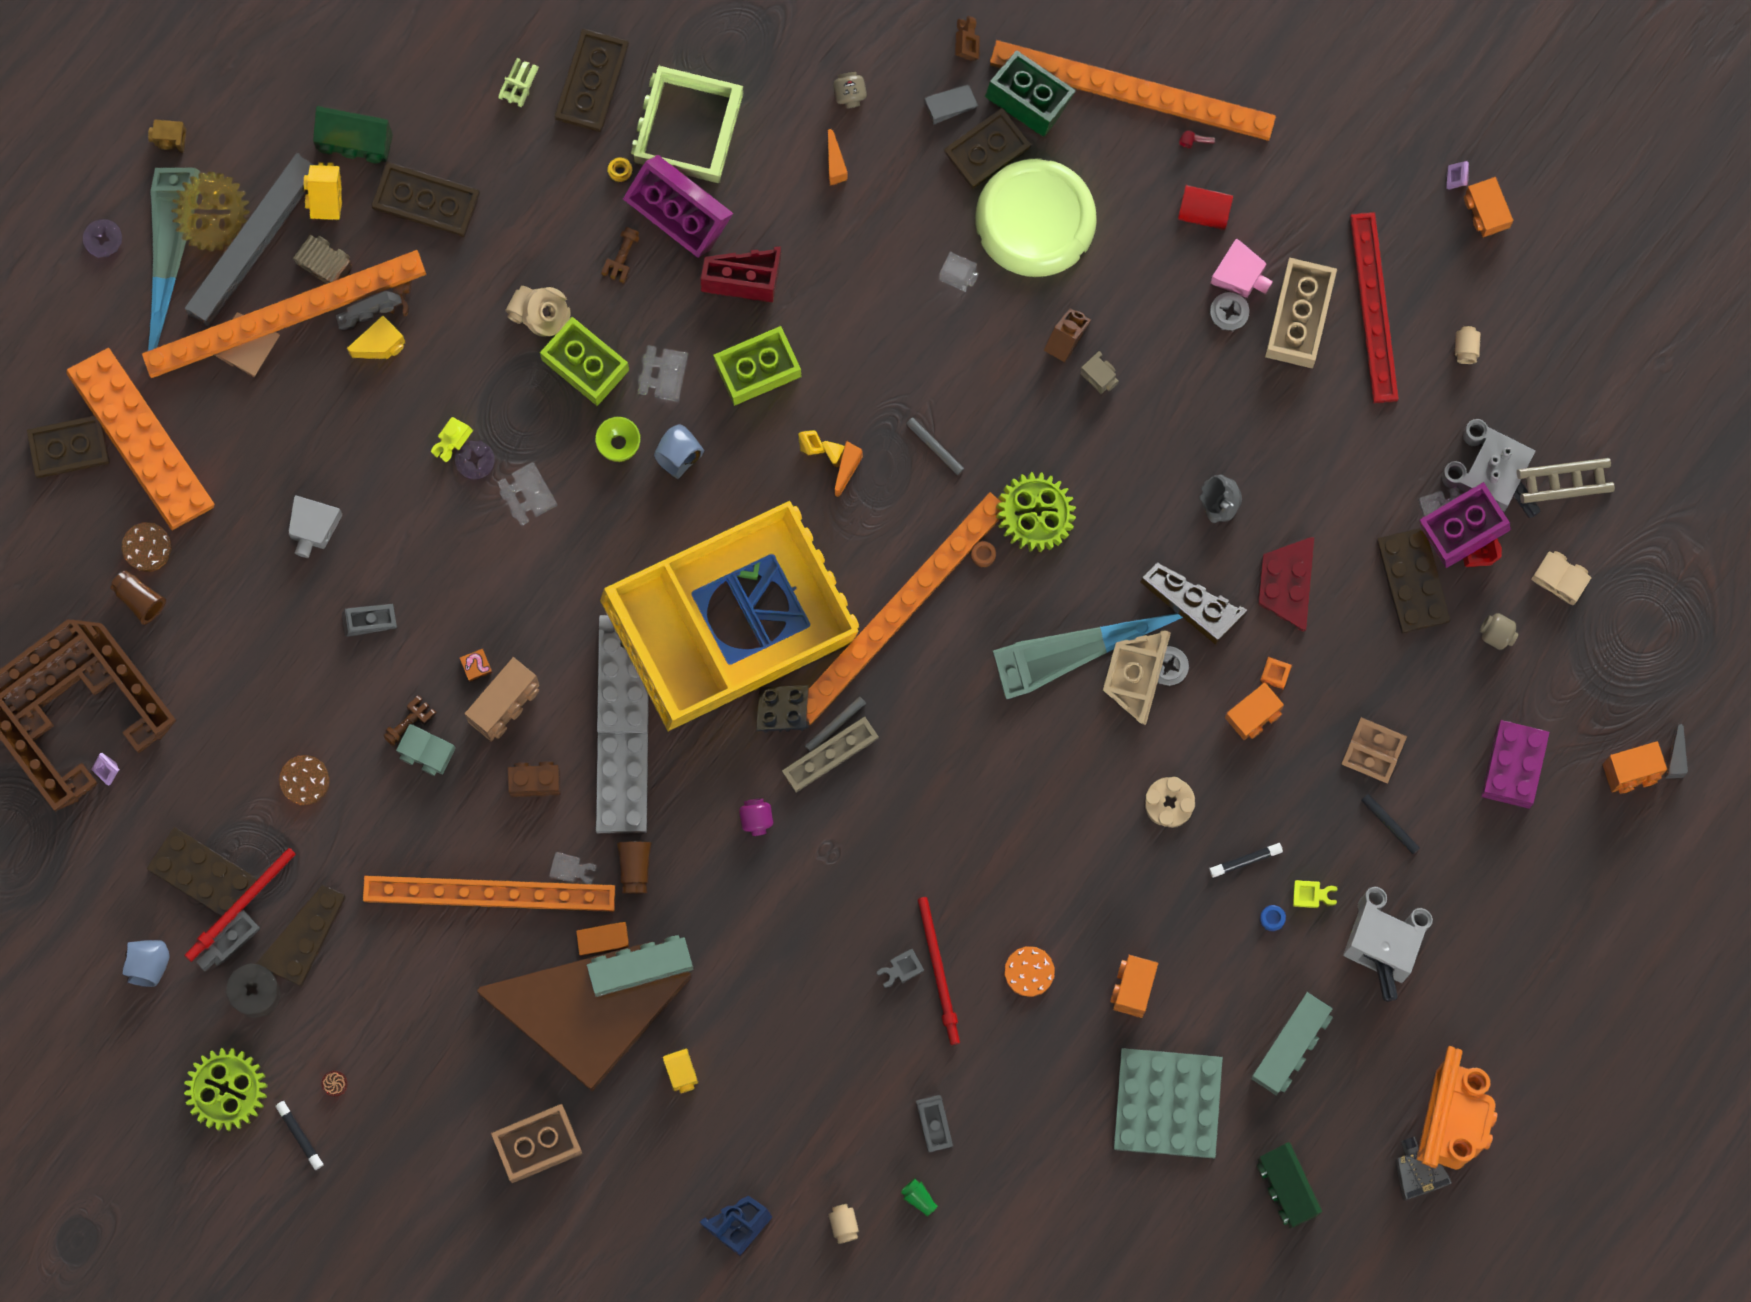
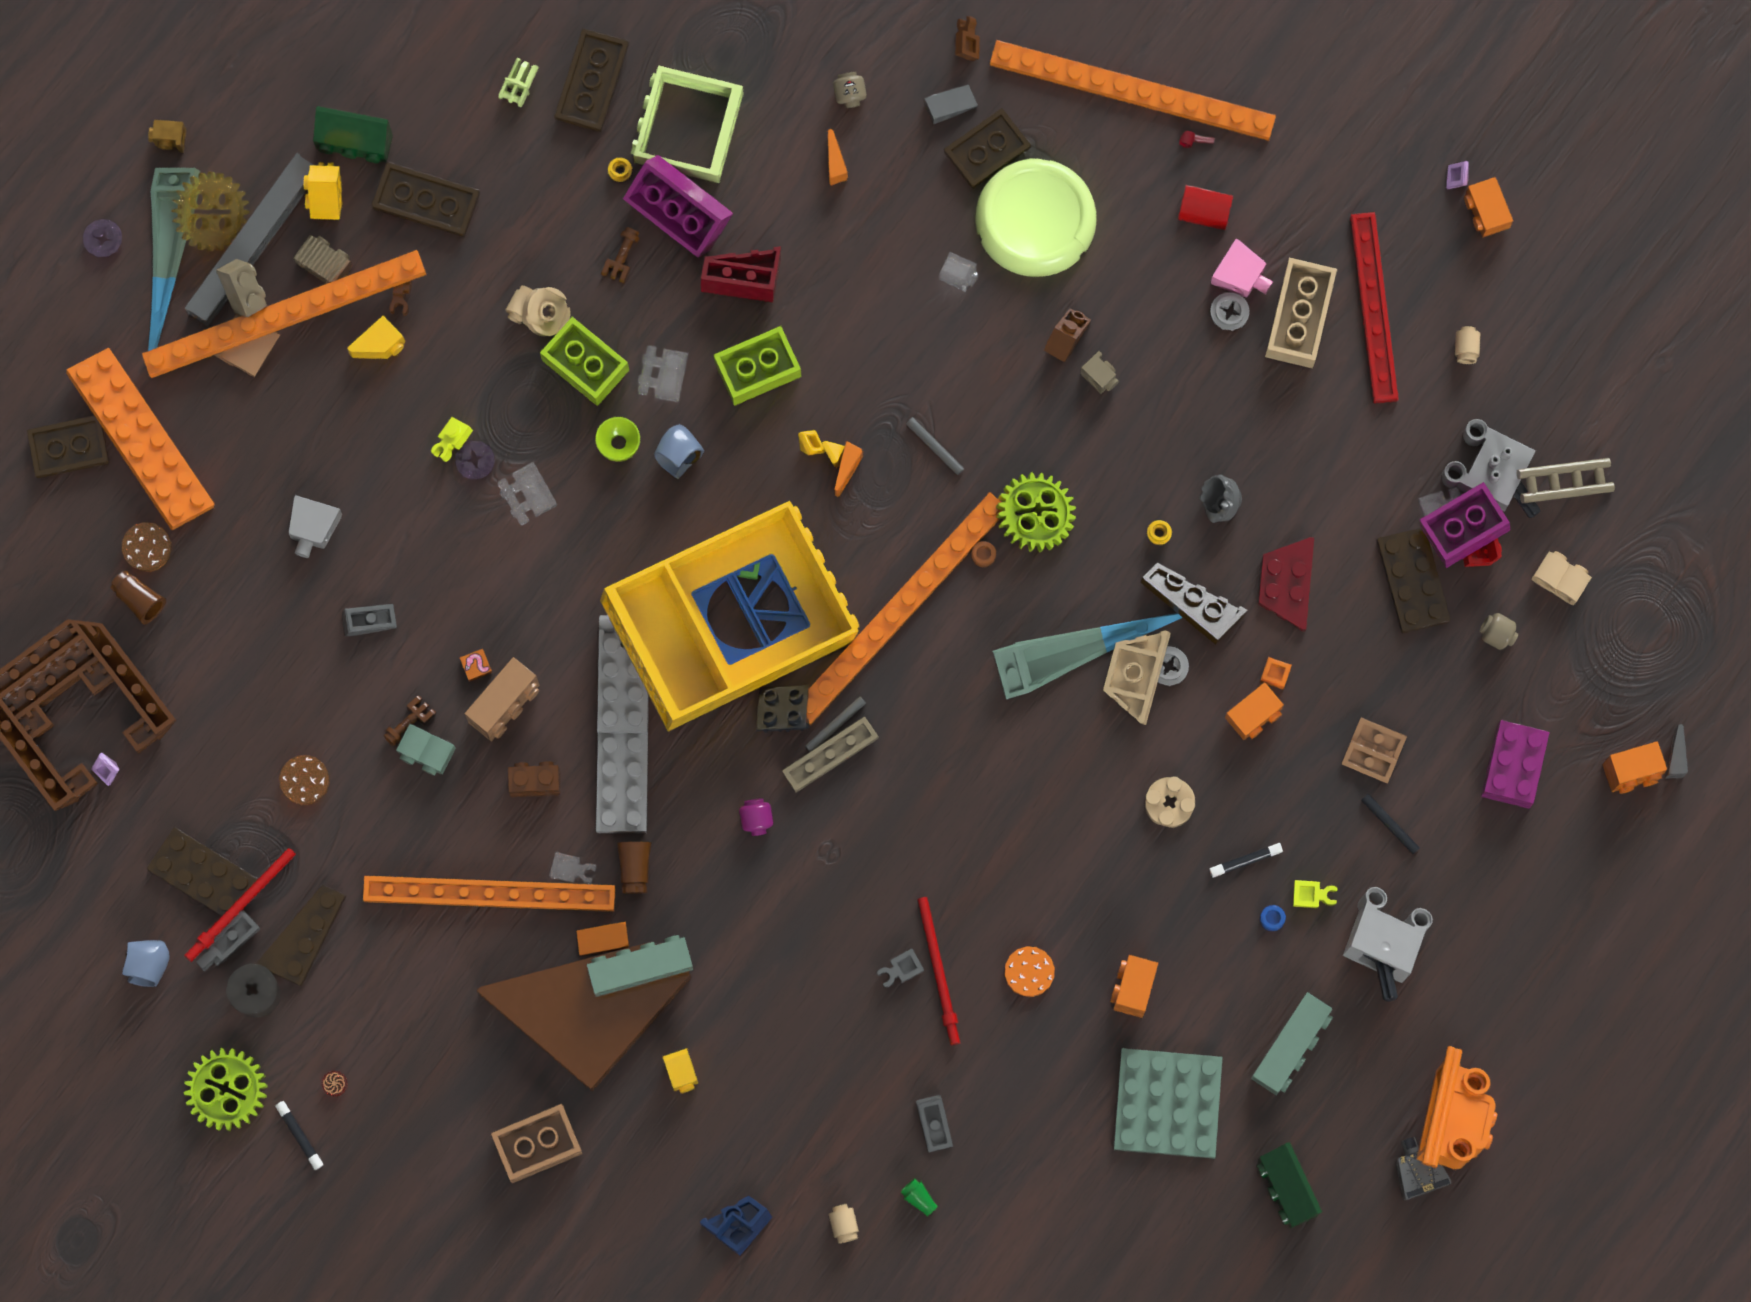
(242, 287): none -> dark tan brick
(366, 309): dark grey hinge -> none
(1029, 93): dark green slope -> none
(1162, 525): none -> yellow plate

